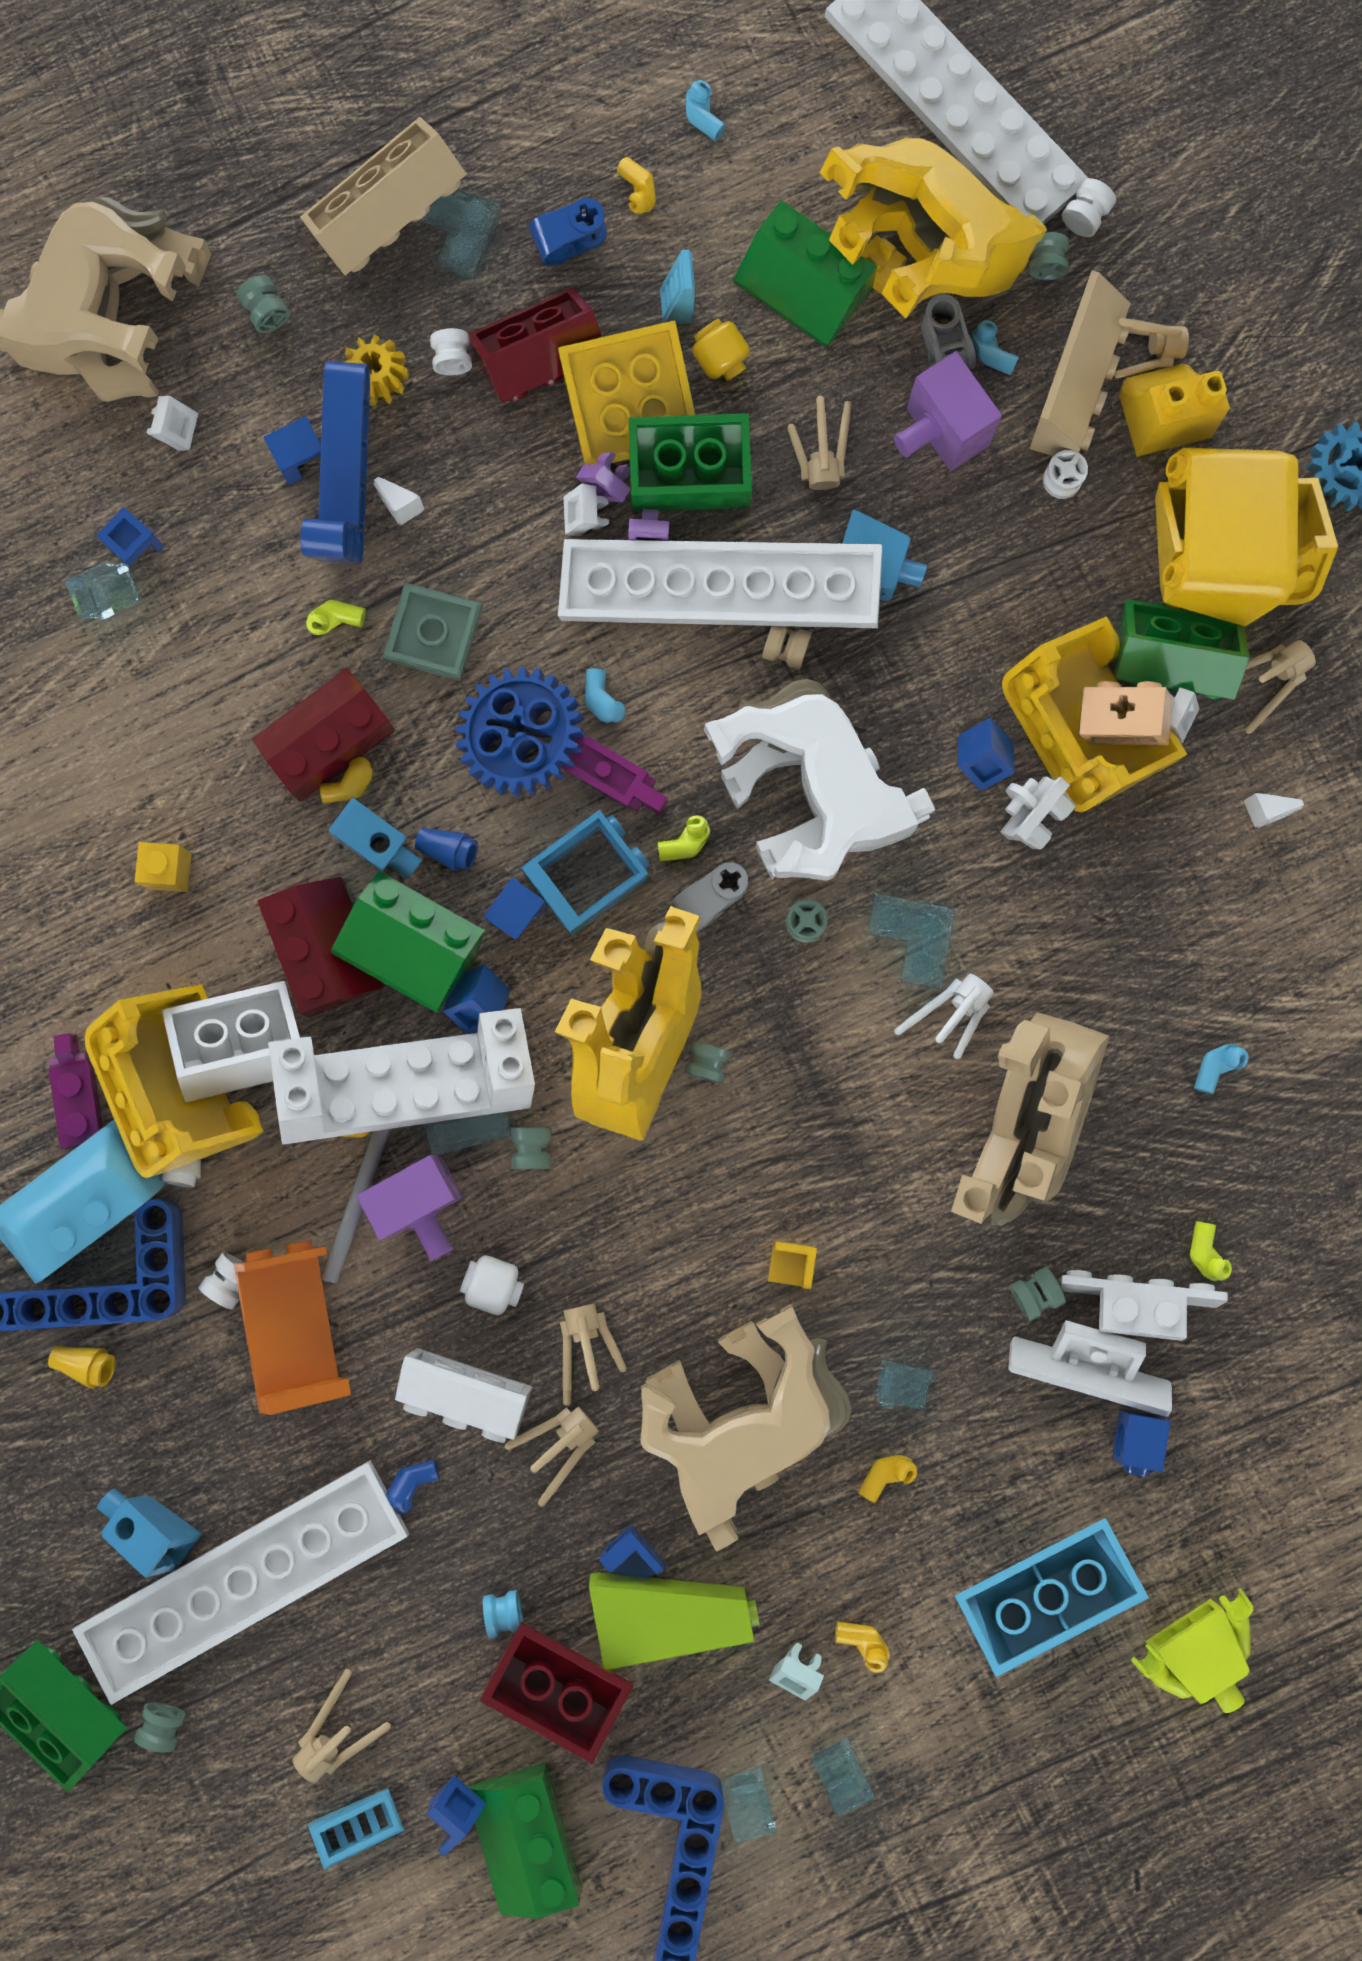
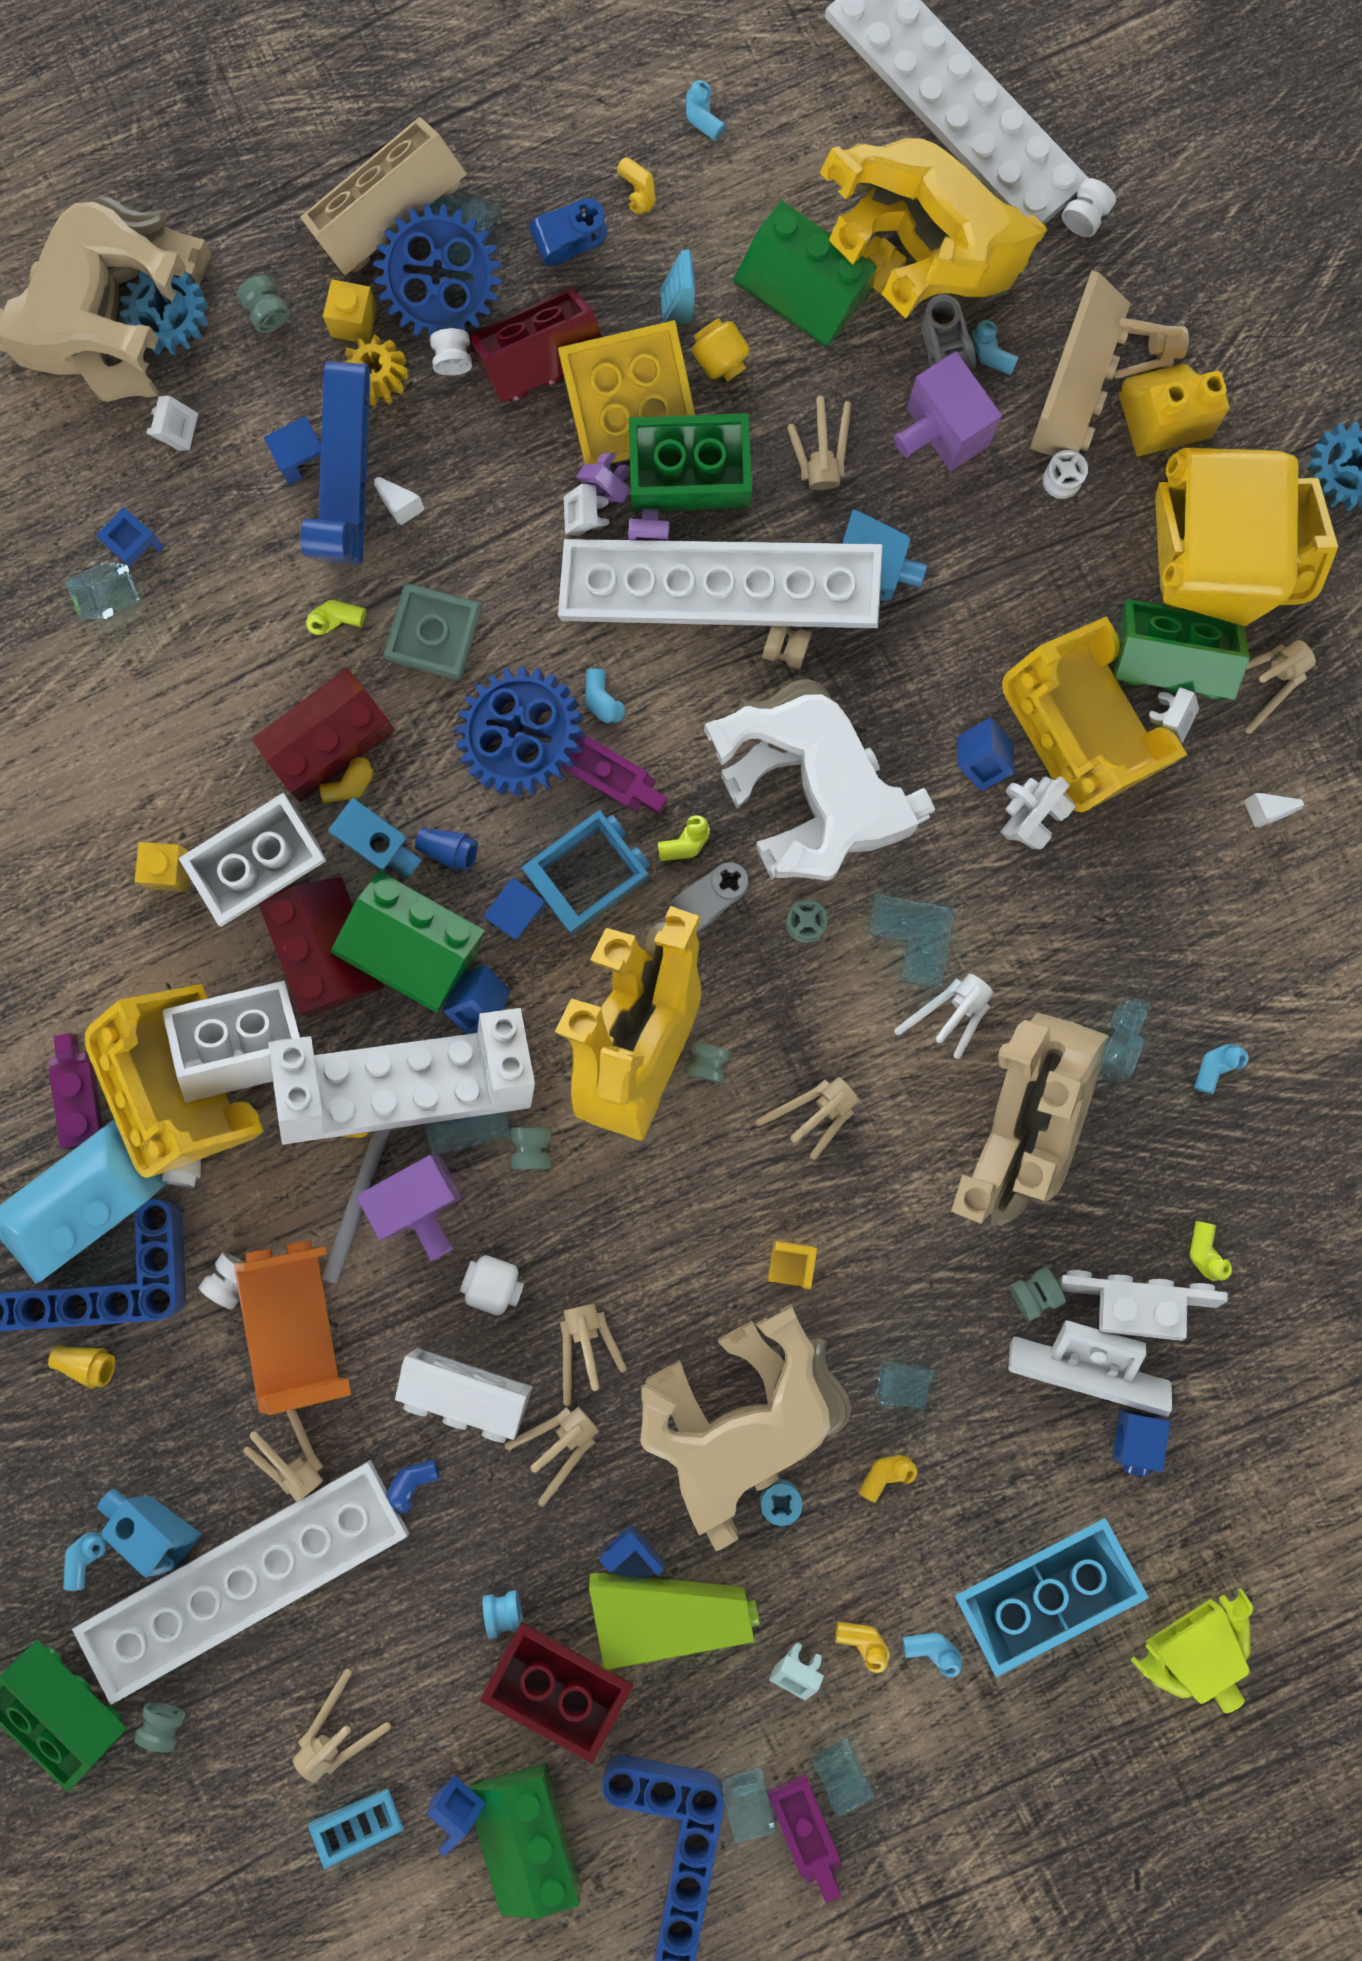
(79, 1556): none -> medium azure arm
(180, 317): none -> dark azure gear
(252, 859): none -> white slope
(296, 1478): none -> tan plant
(350, 311): none -> yellow brick
(442, 235): none -> blue gear
(777, 1497): none -> medium azure wheel
(807, 1834): none -> magenta hinge
(834, 1101): none -> tan plant
(937, 1648): none -> medium azure arm
(1049, 257): sand green wheel -> none
(1125, 1043): none -> clear light blue plate
(1144, 726): light nougat brick -> none

